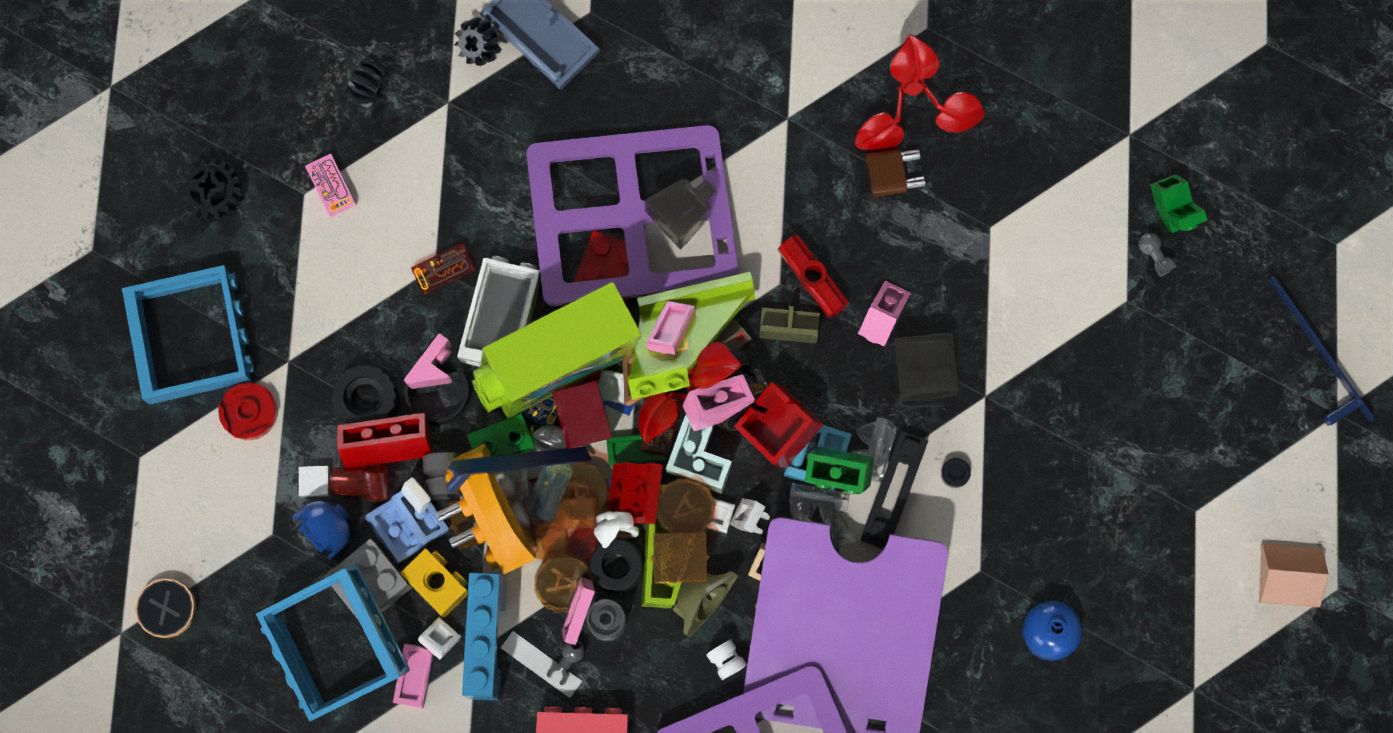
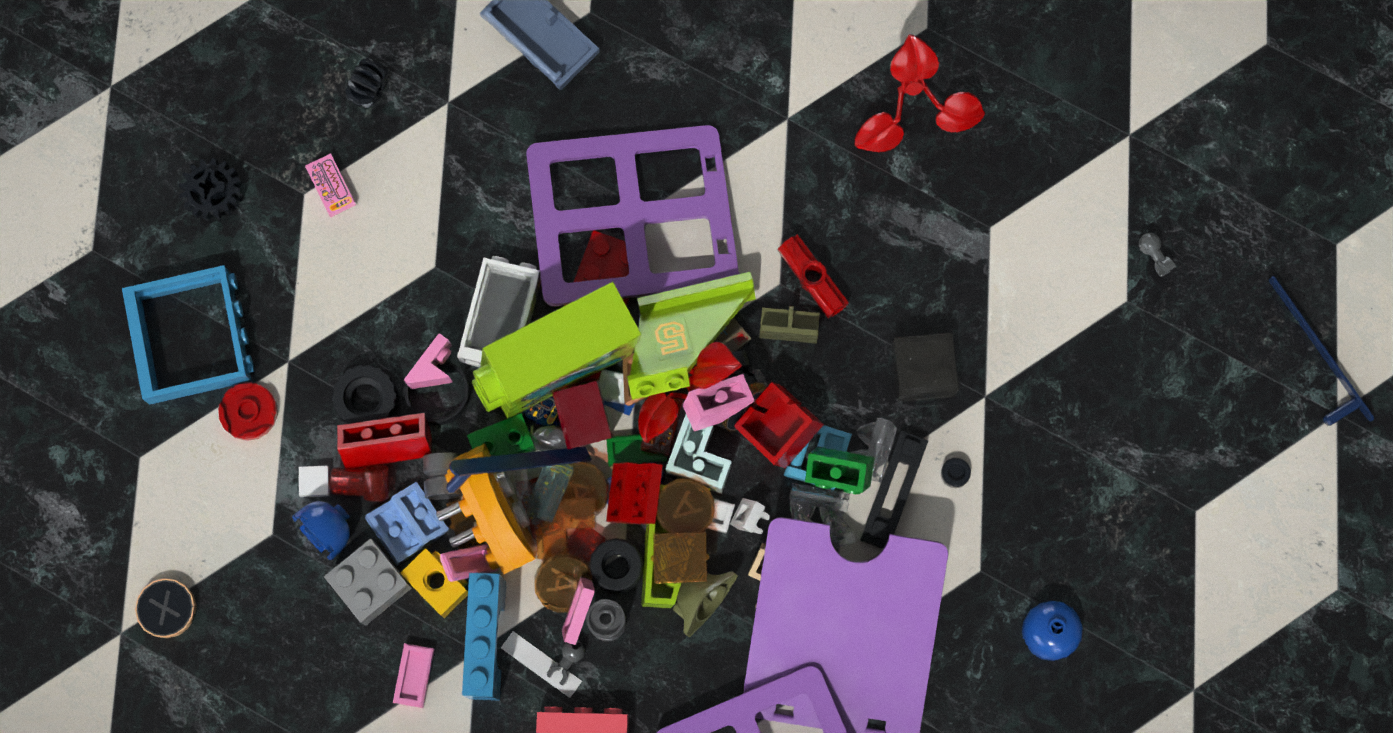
(372, 622): dark azure window -> none
(416, 495): white tile -> none
(439, 638): white tile -> none
(443, 268): clear red tile -> none
(461, 562): none -> bright pink tile
(478, 41): black gear -> none
(609, 525): white piece -> none
(670, 327): bright pink tile -> none
(680, 209): clear smoke torso -> none
(723, 653): white wheel -> none
(884, 313): bright pink slope -> none
(887, 172): reddish brown piece -> none
(1176, 204): green brick -> none
(1292, 575): nougat slope -> none

